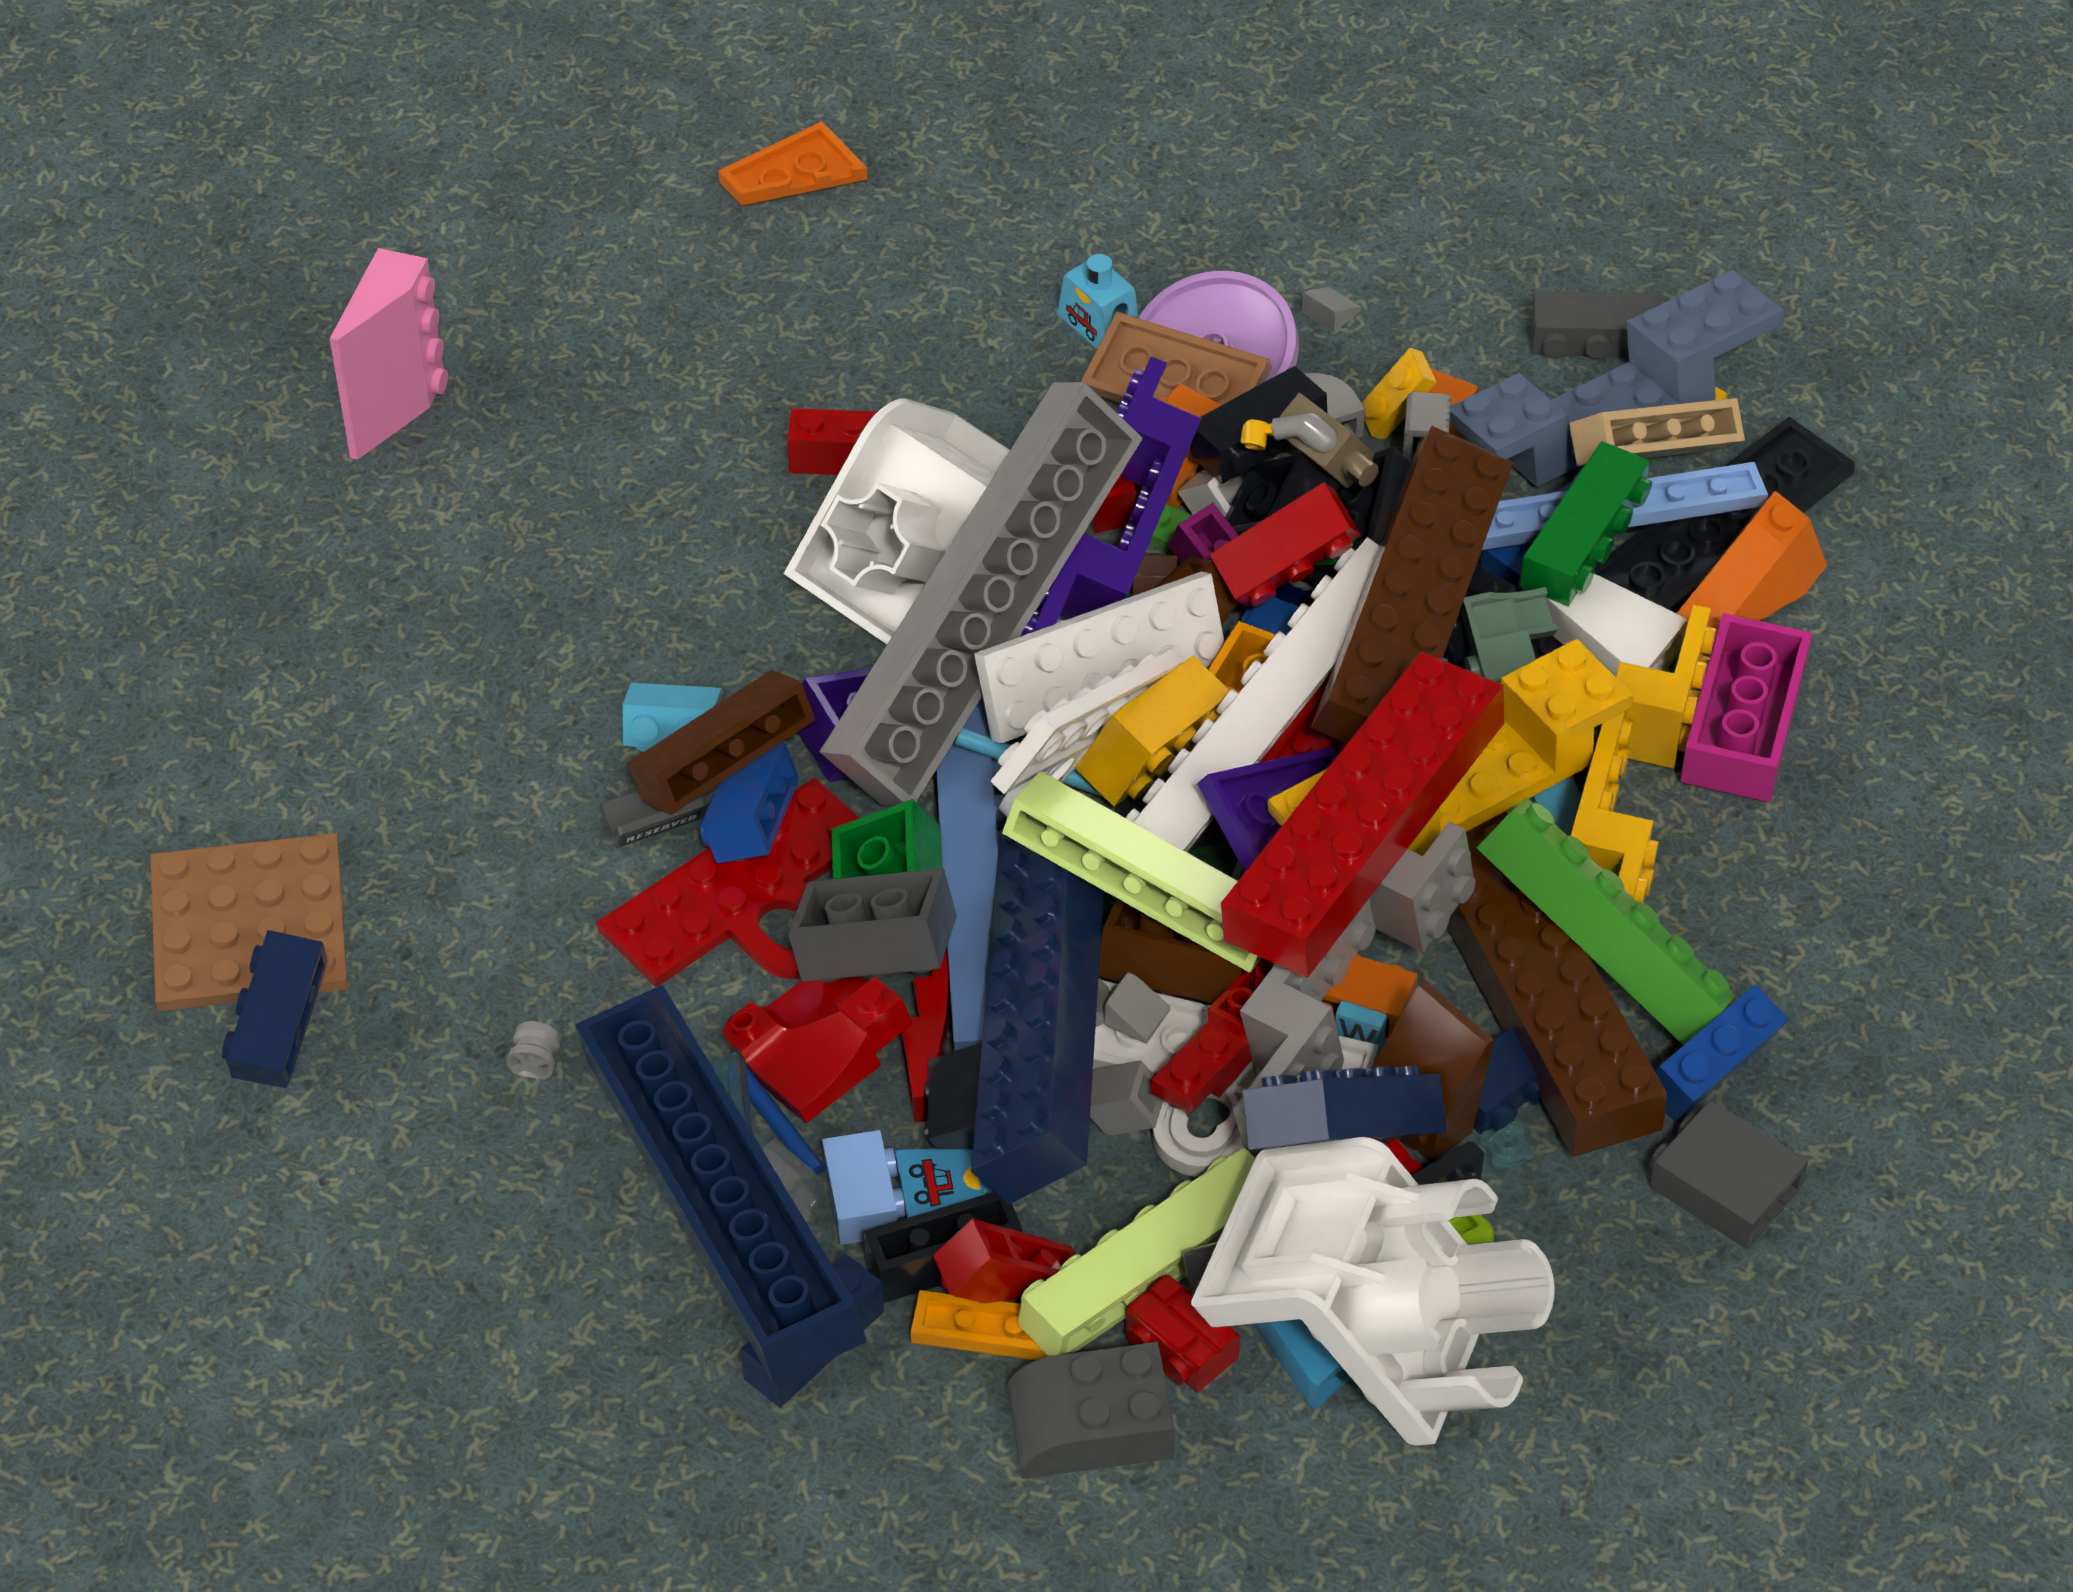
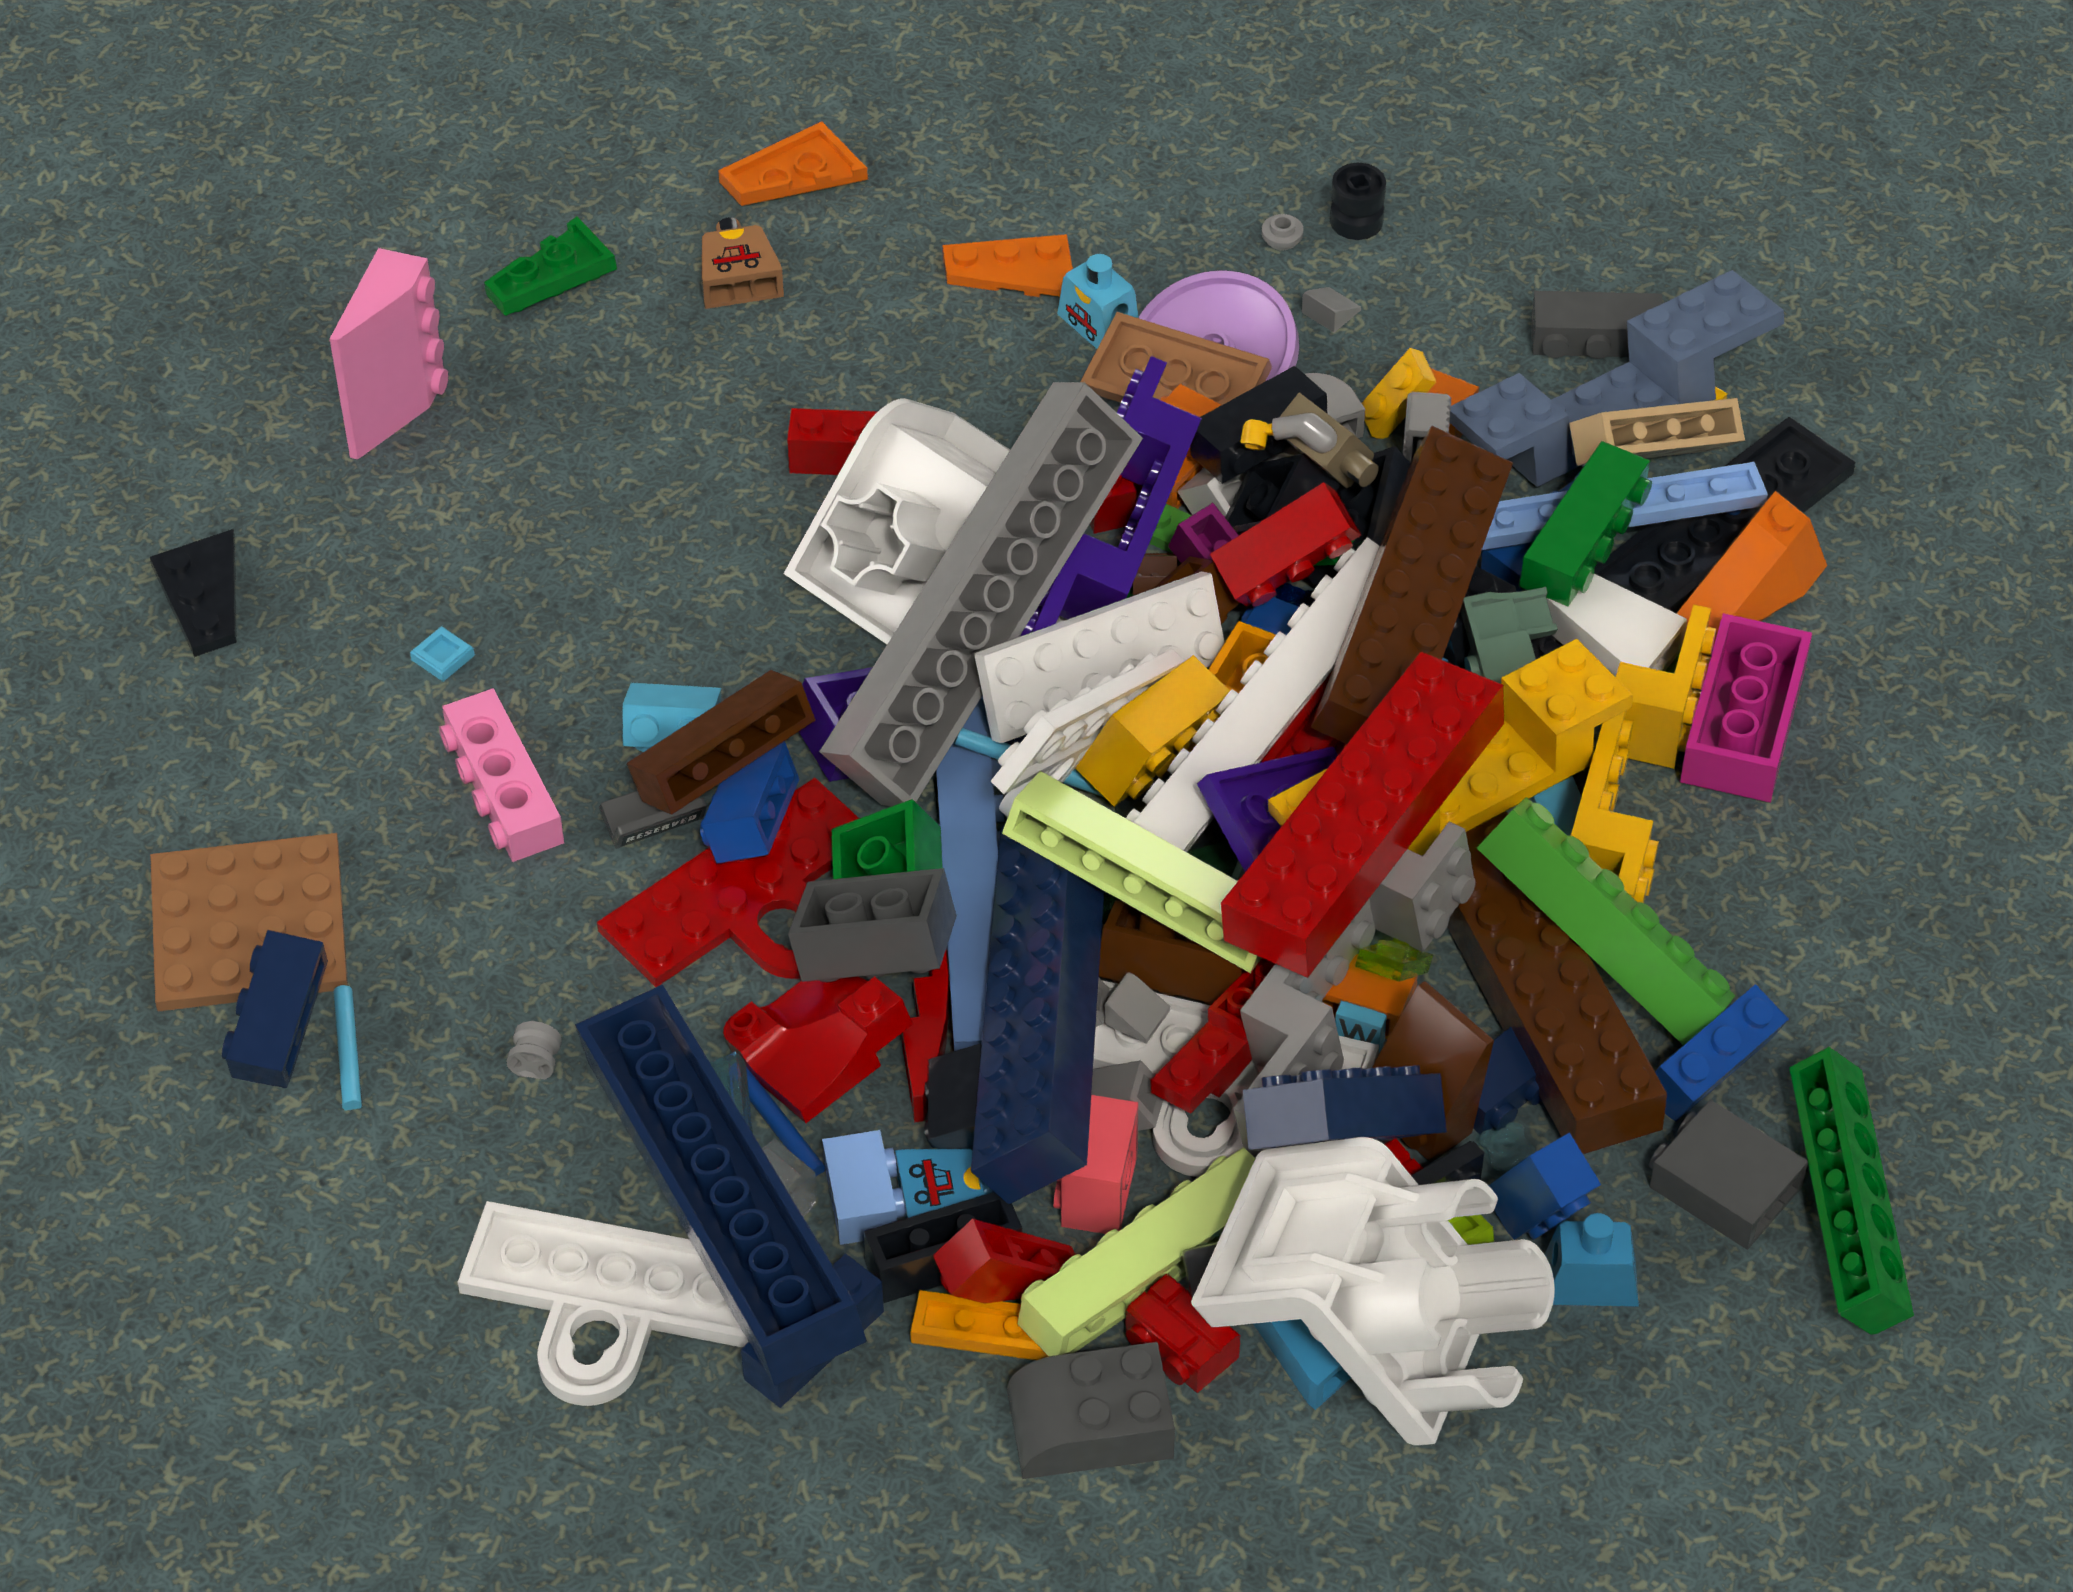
(201, 590): none -> black wing
(347, 1048): none -> medium azure bar
(442, 653): none -> medium azure tile
(502, 776): none -> bright pink brick
(557, 267): none -> green wing
(594, 1274): none -> white plate
(739, 265): none -> medium nougat torso
(1013, 264): none -> orange wing
(1098, 1193): none -> coral brick
(1282, 231): none -> light grey plate
(1357, 201): none -> black wheel
(1394, 960): none -> clear neon green plate
(1544, 1189): none -> blue brick
(1593, 1263): none -> dark azure torso
(1851, 1192): none -> green brick

